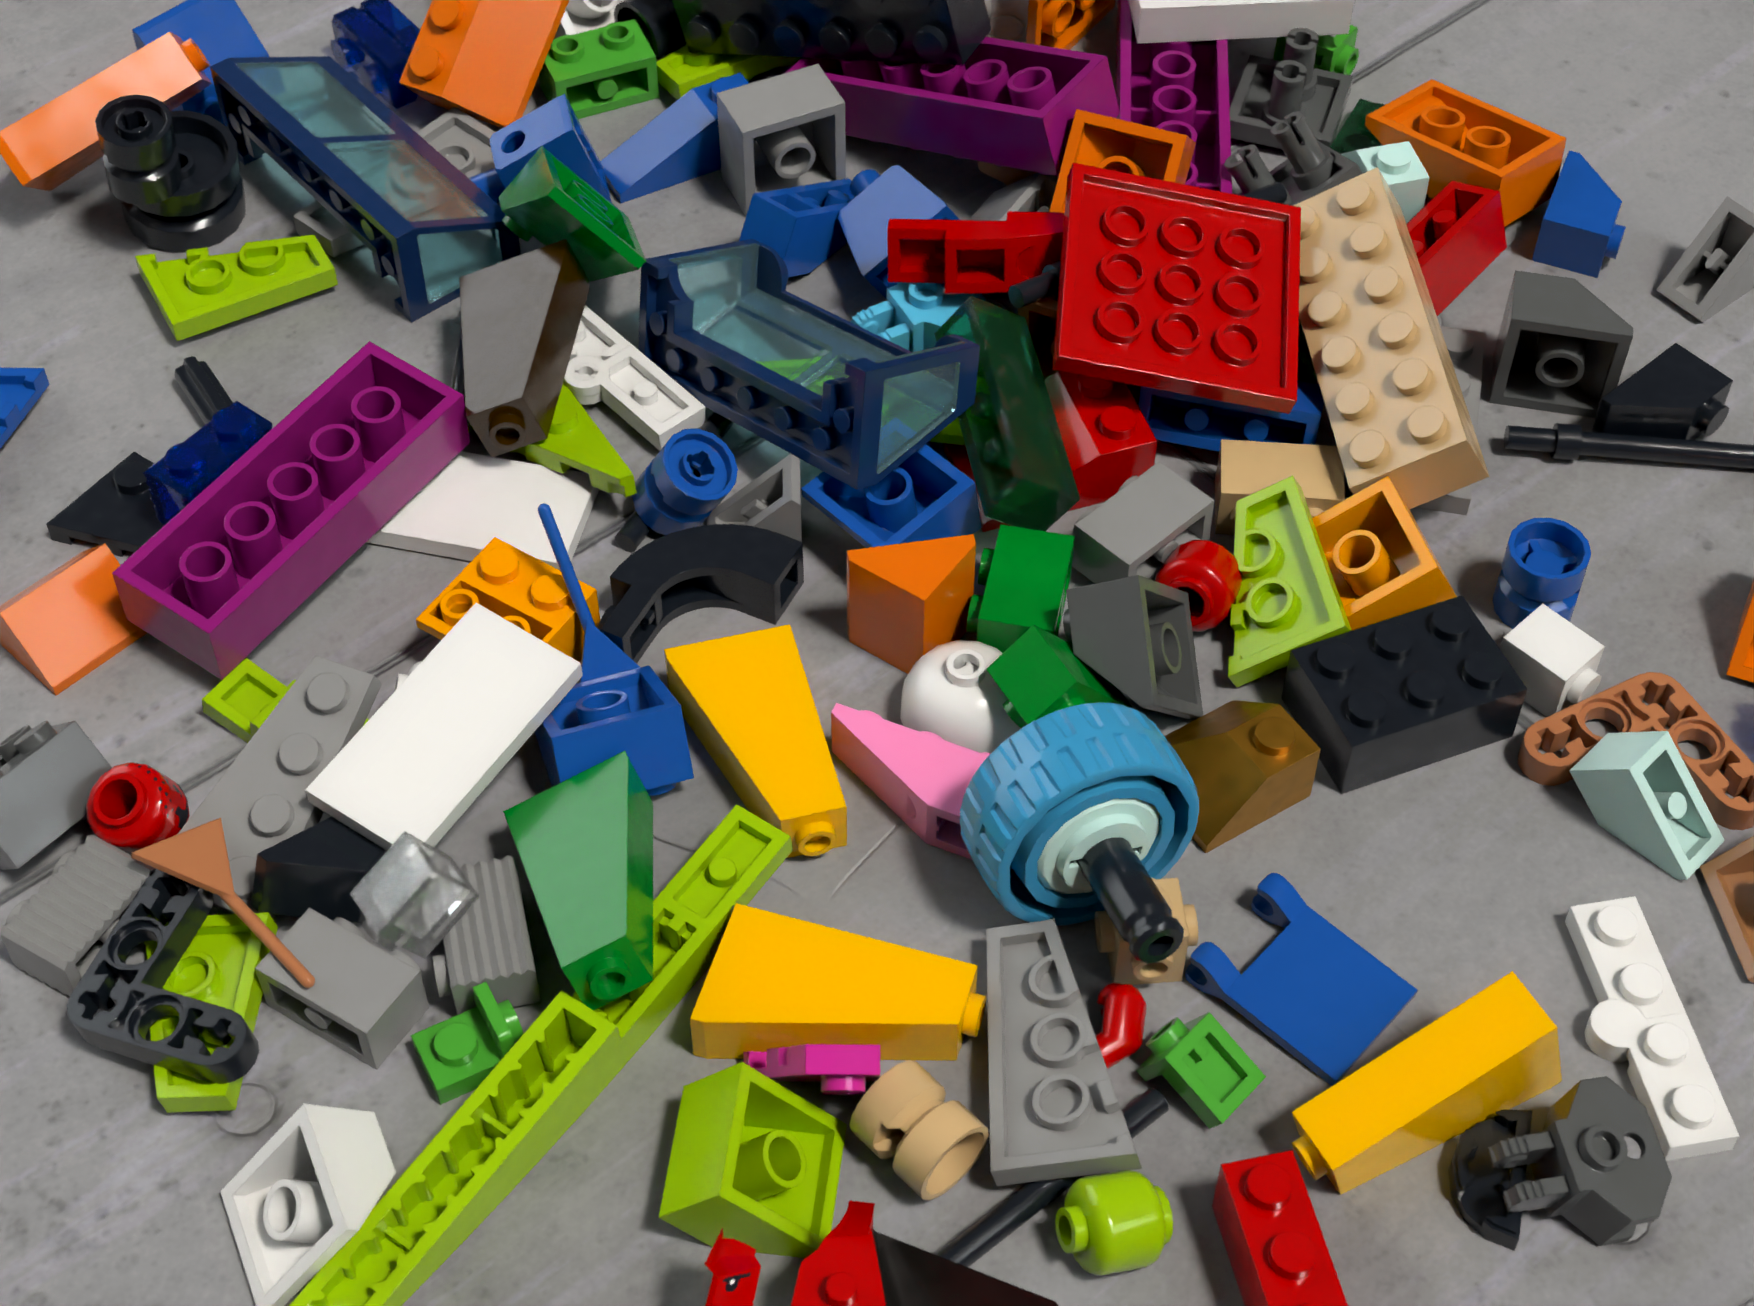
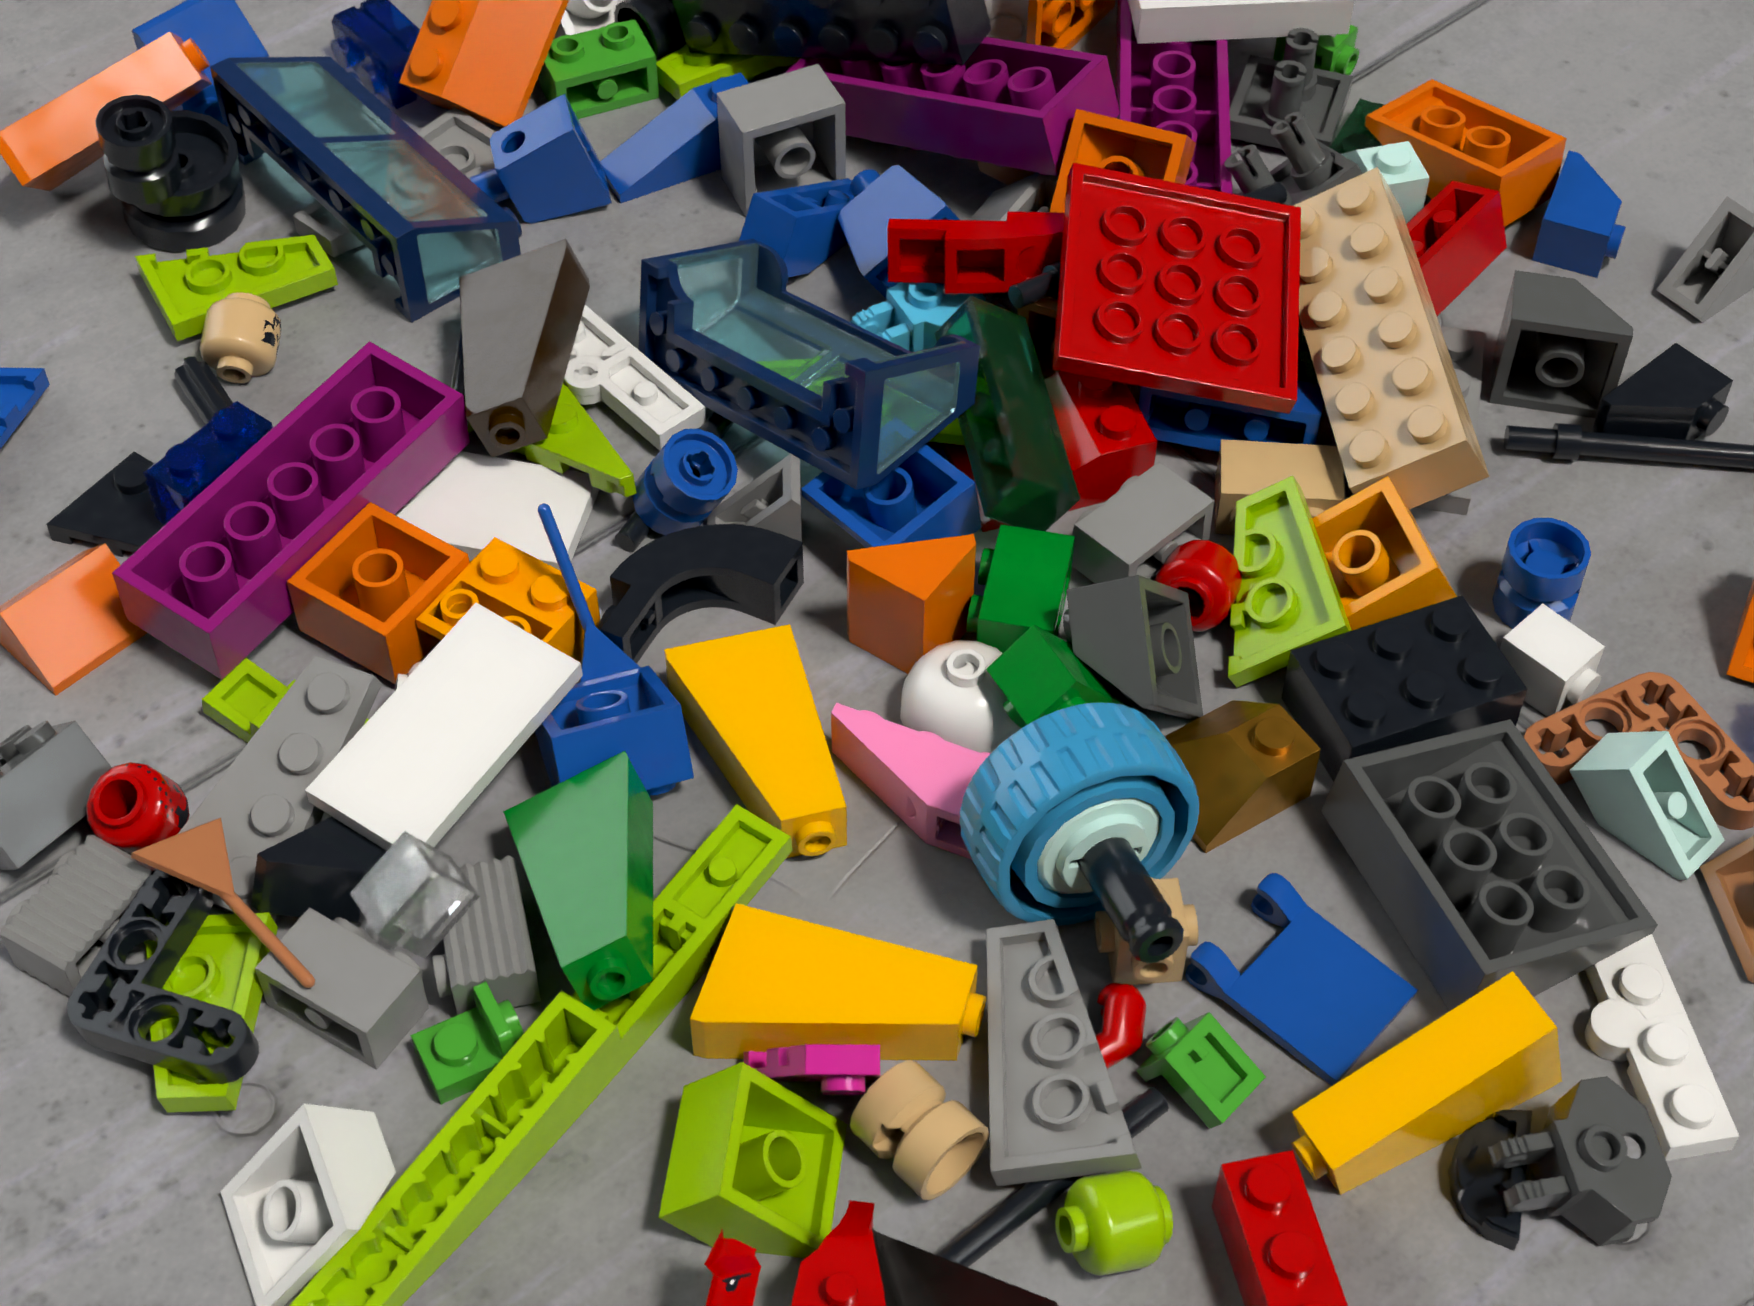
(240, 337): none -> tan head
(371, 587): none -> orange brick
(558, 205): green slope -> none
(1482, 862): none -> dark grey slope

